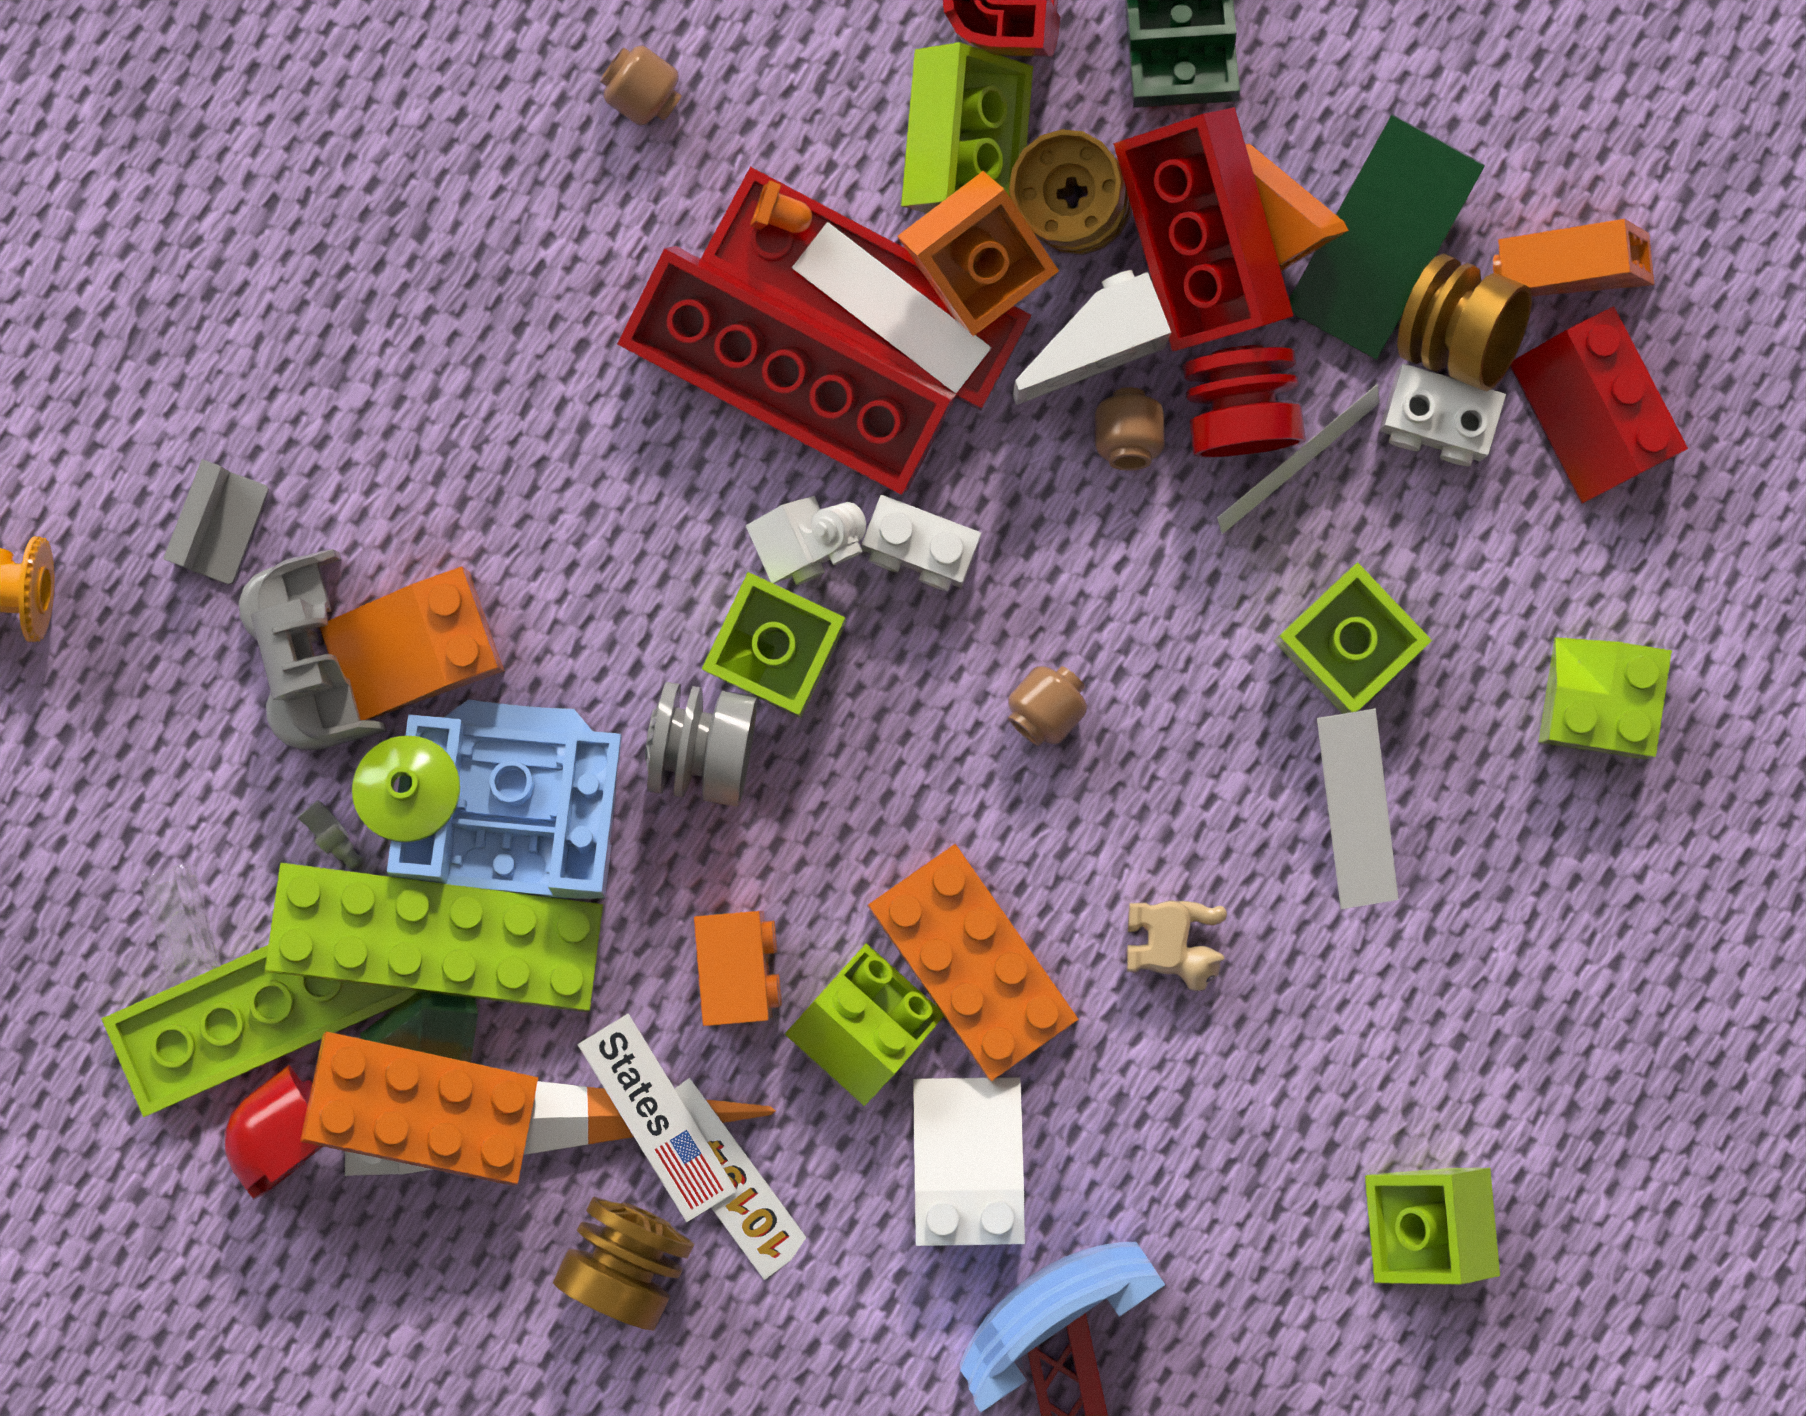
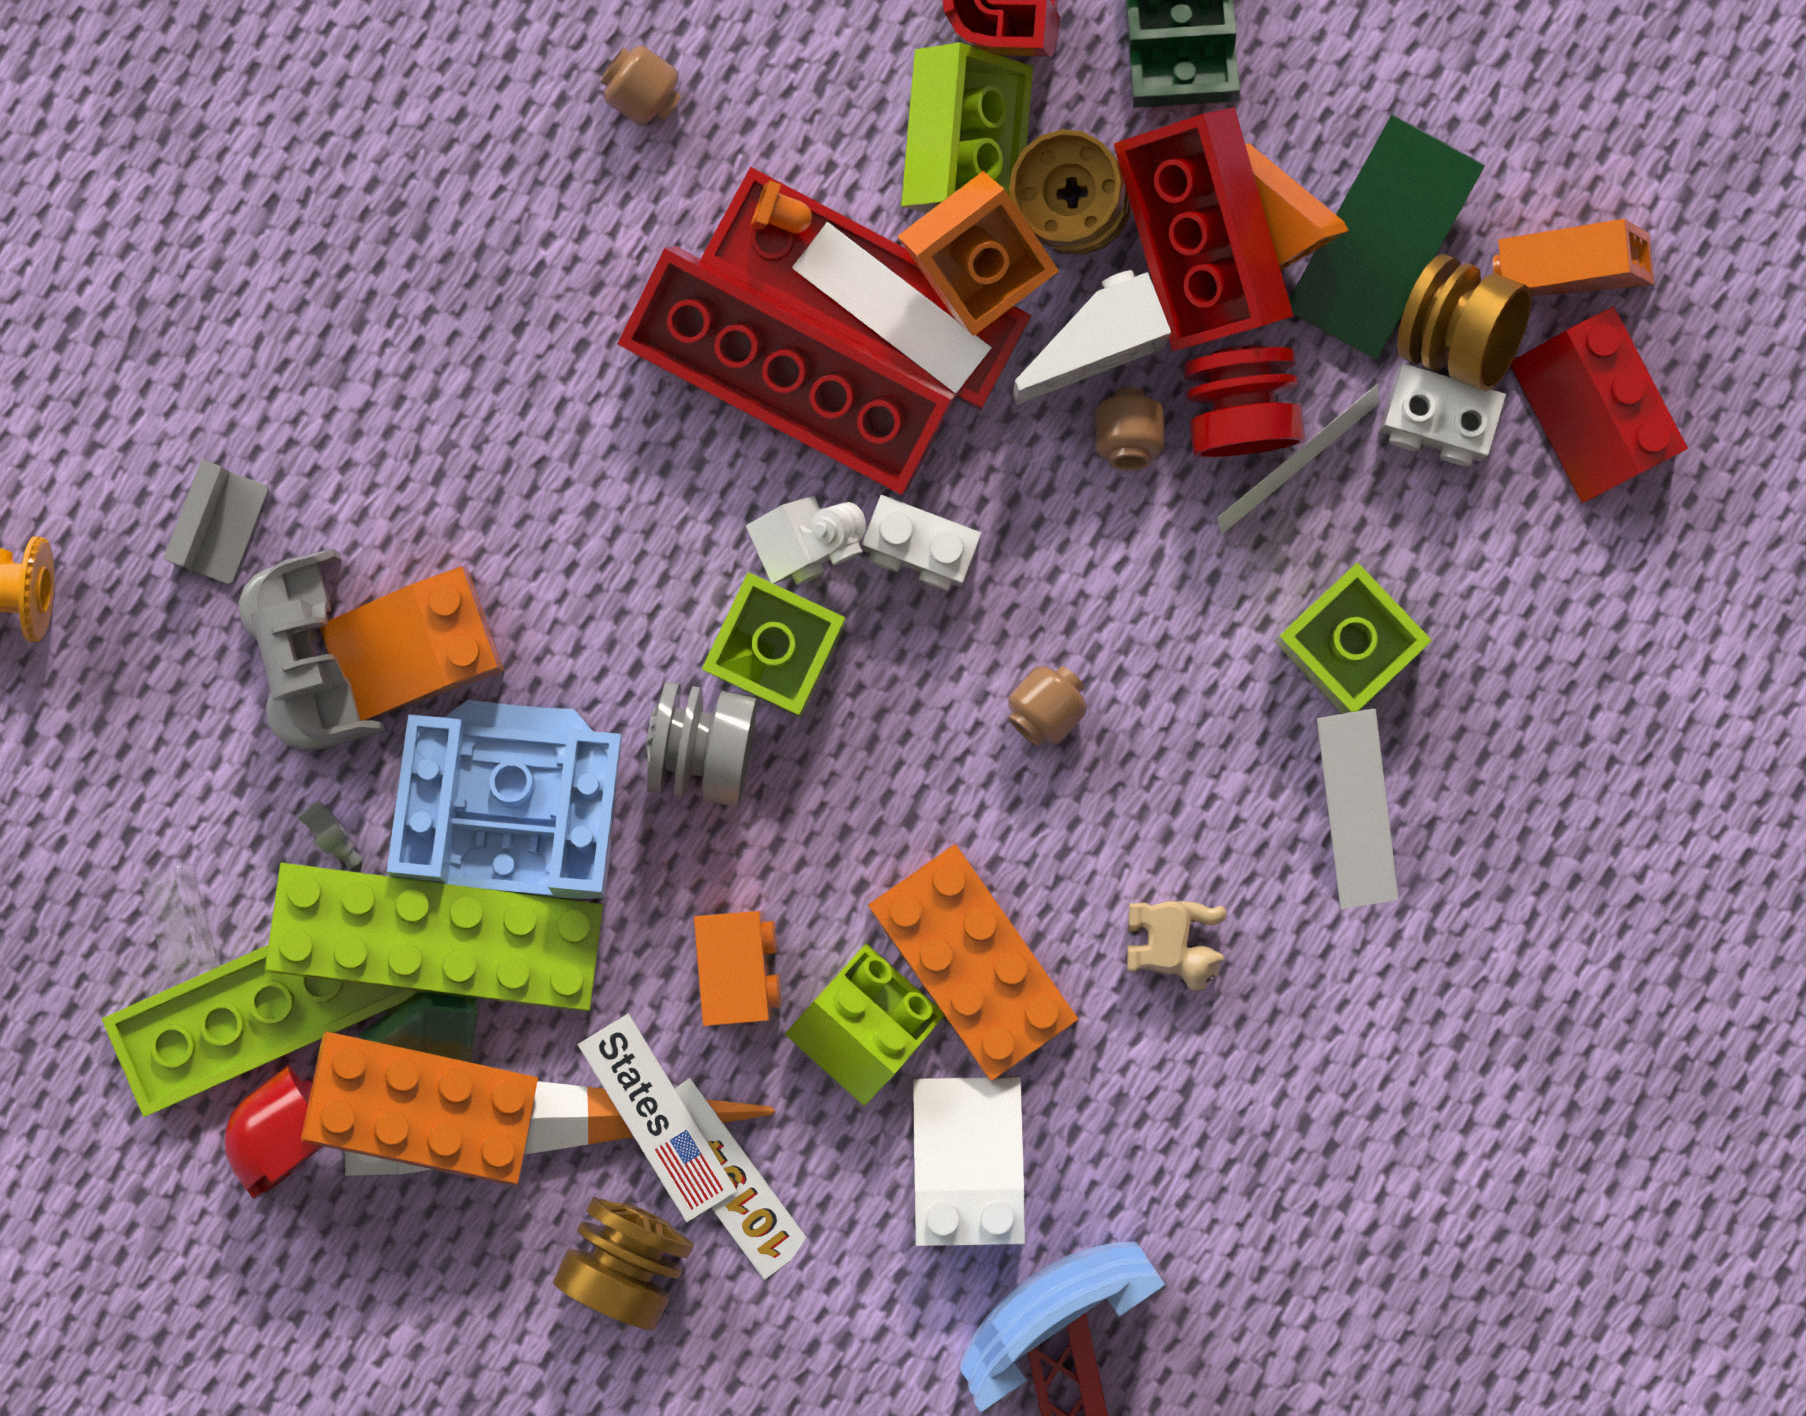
(419, 810): lime dish -> none
(1432, 1226): lime slope -> none
(1605, 697): lime slope -> none

